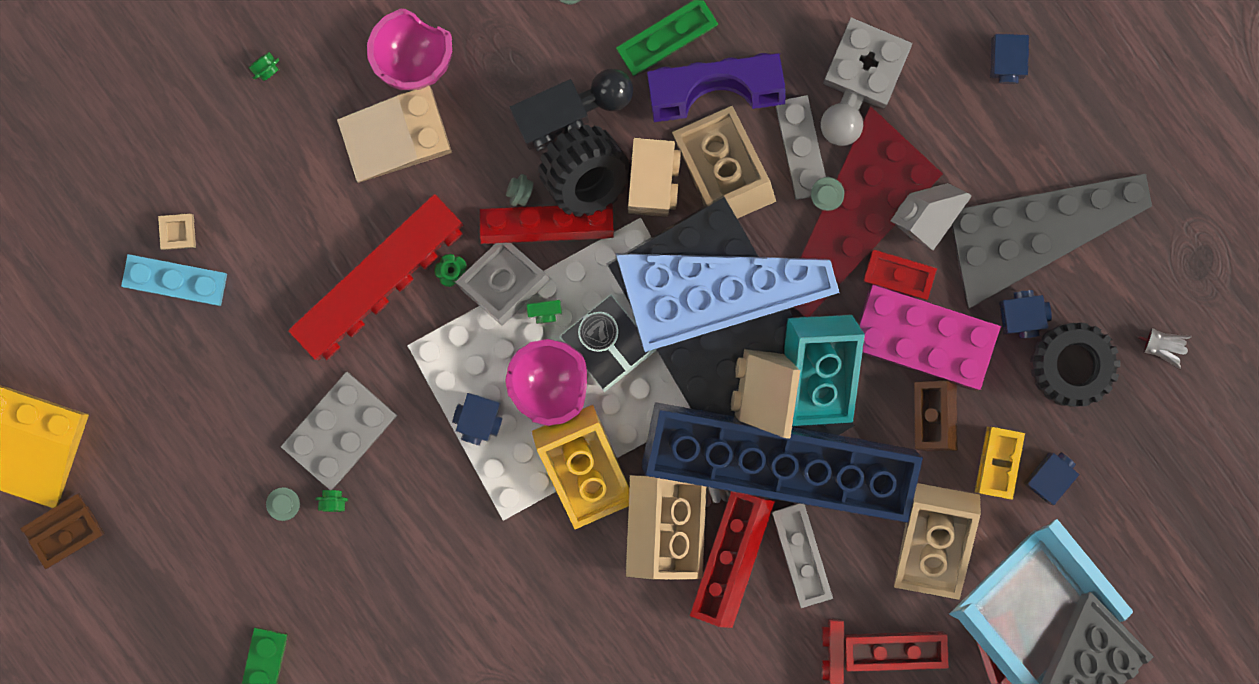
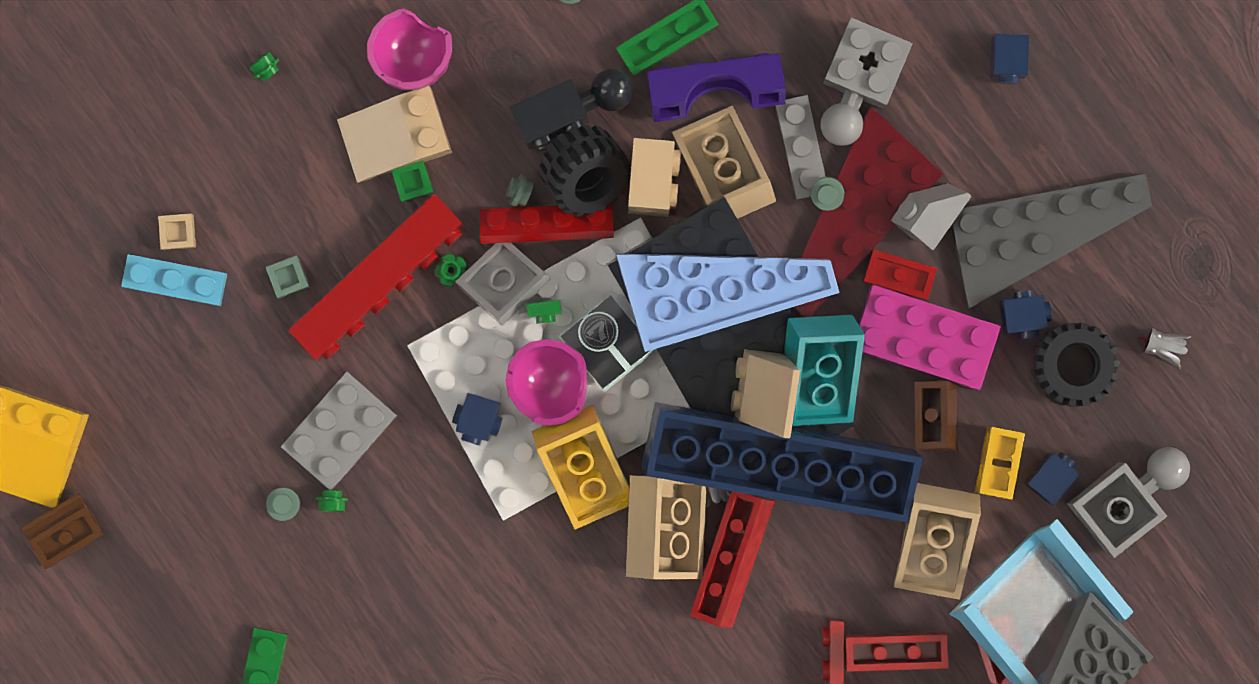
(287, 277): none -> sand green plate
(412, 181): none -> green plate
(802, 555): light grey plate -> none
(1139, 512): none -> light grey brick

